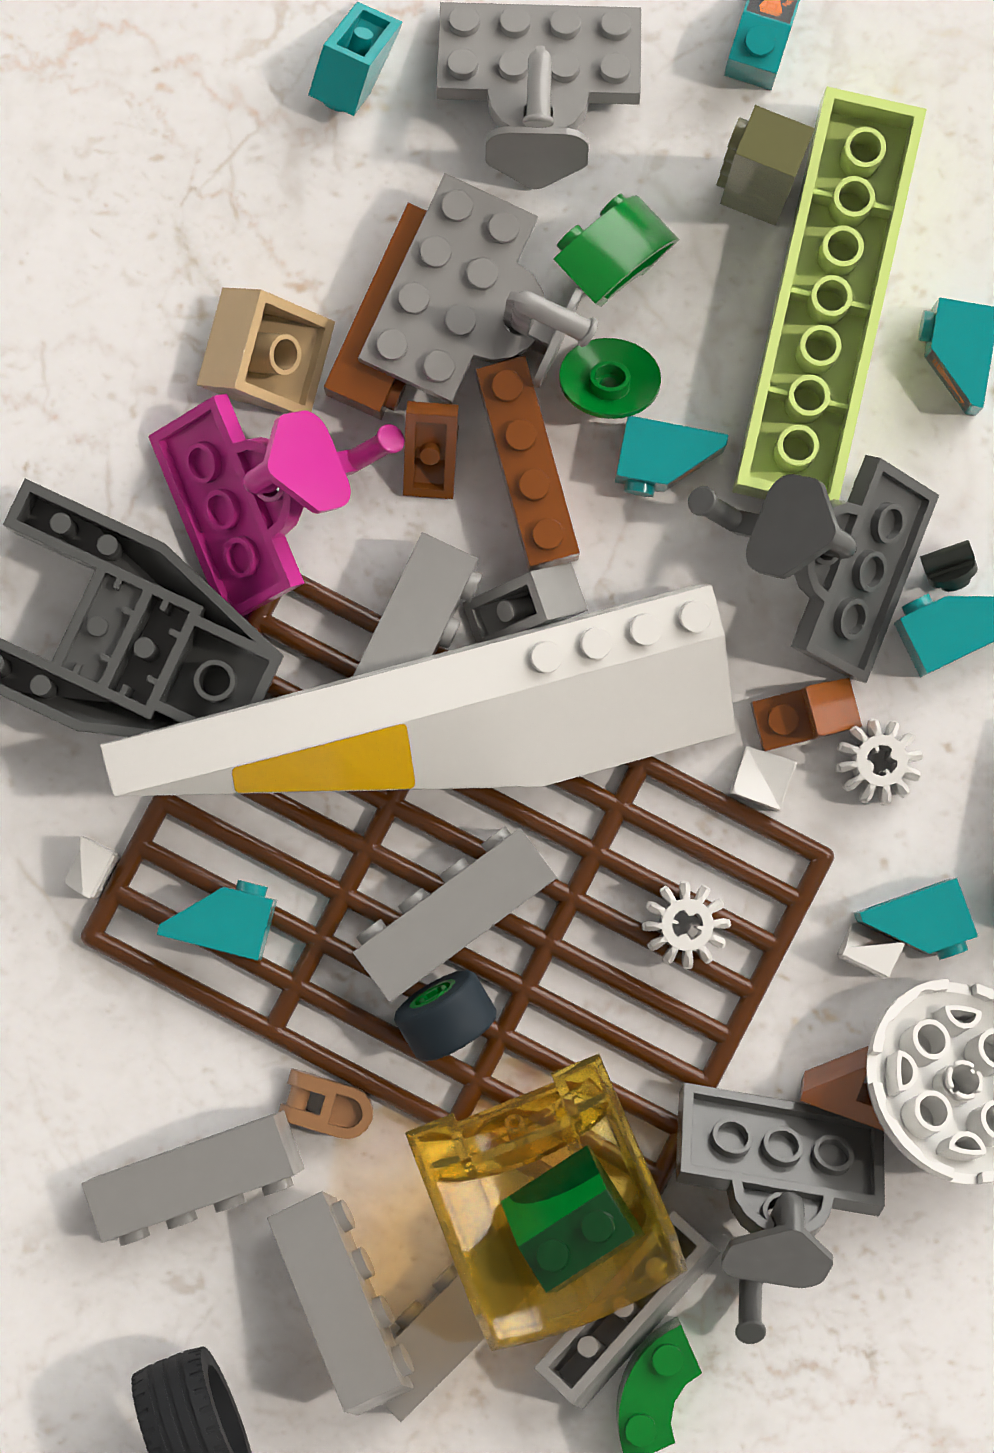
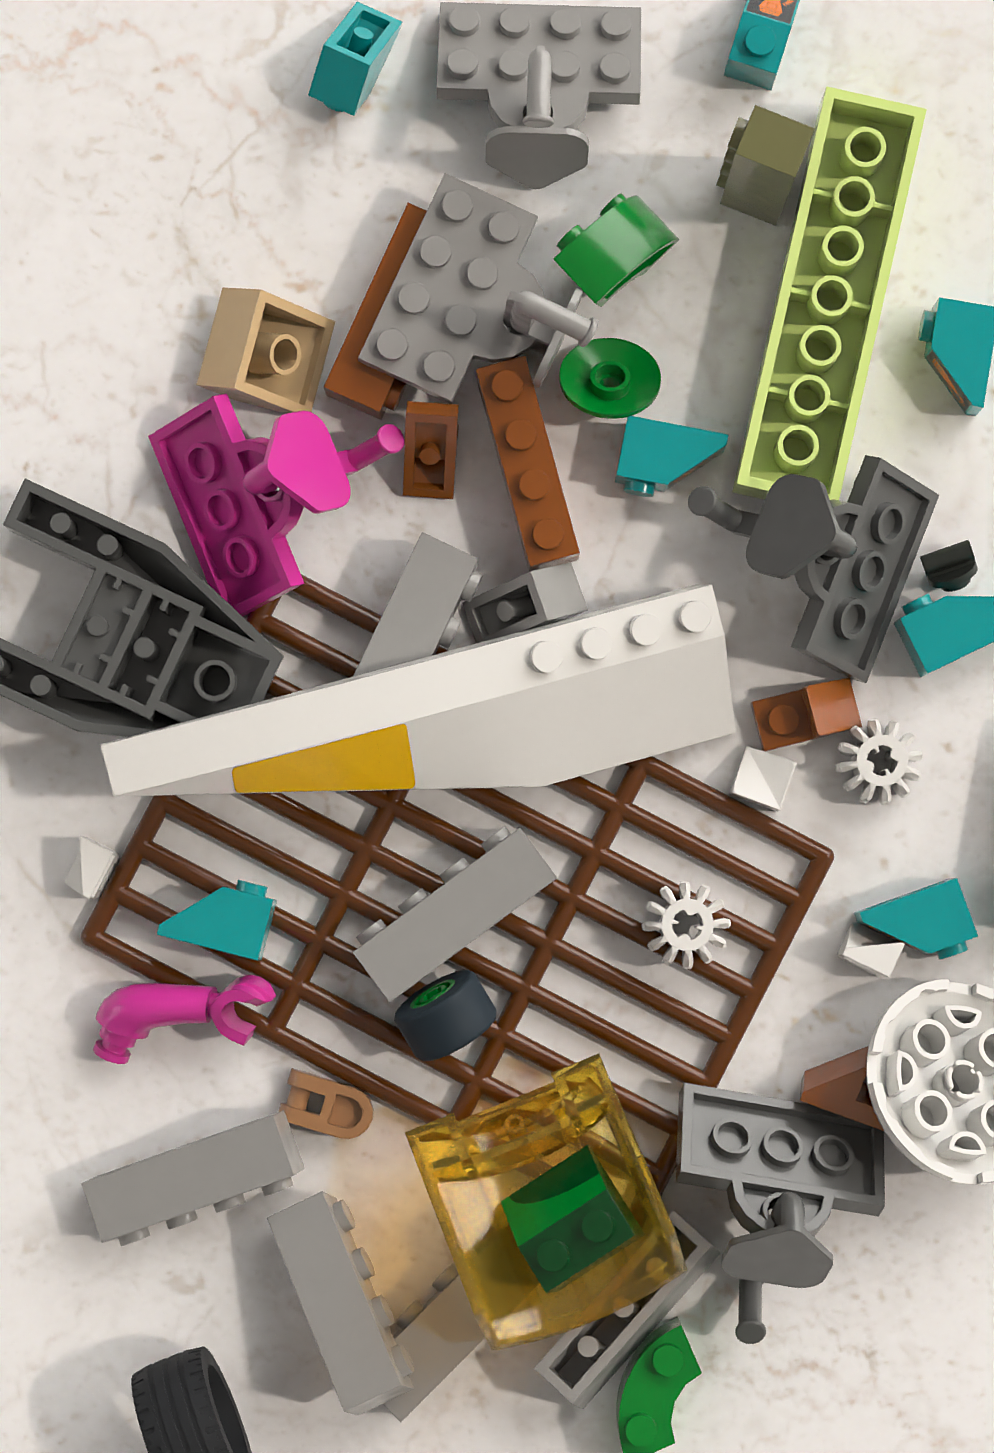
(138, 1008): none -> dark pink piece

